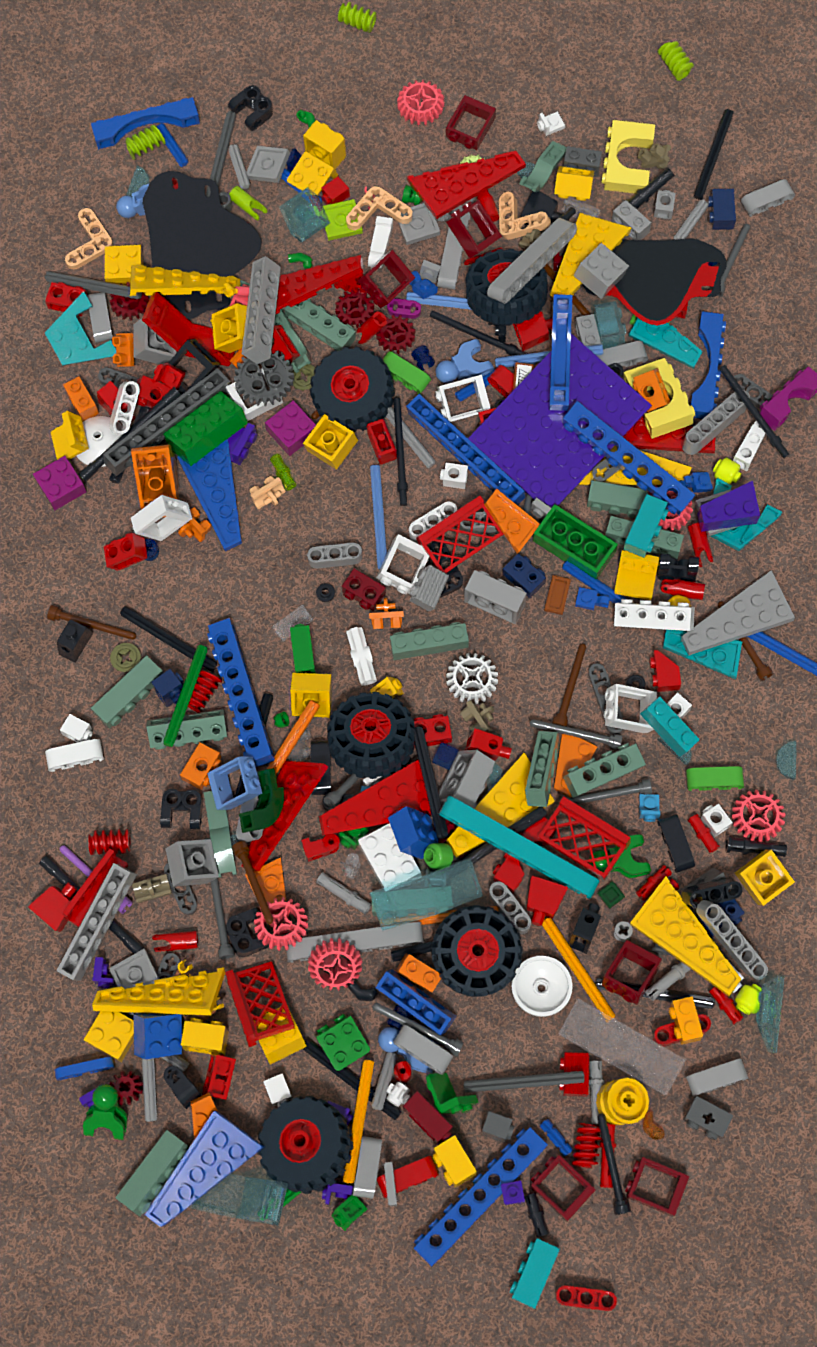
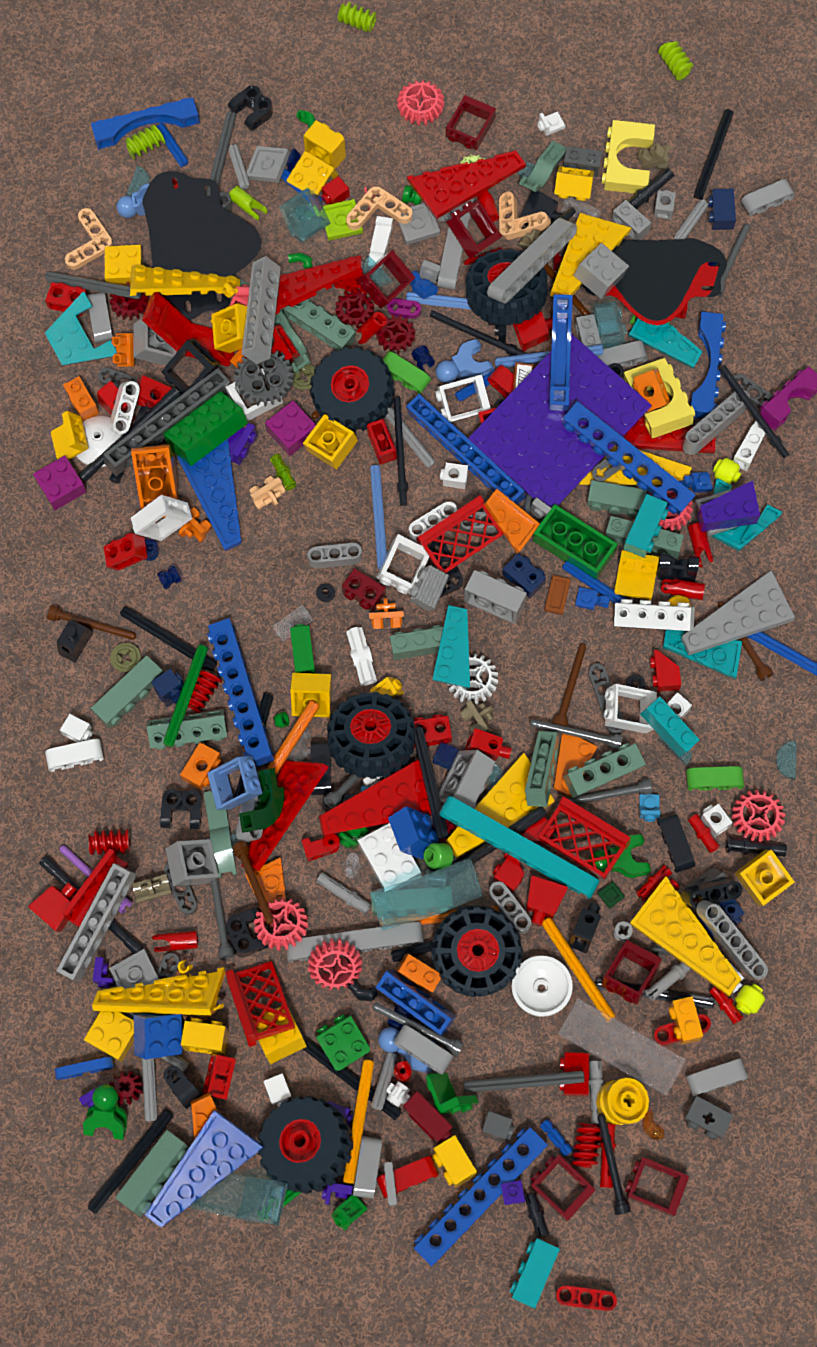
(130, 1161): none -> black axle
(168, 375): red bracket -> none
(168, 577): none -> clear blue wheel
(379, 277): none -> clear light blue plate
(453, 652): none -> teal wing
(770, 1011): clear light blue wing -> none

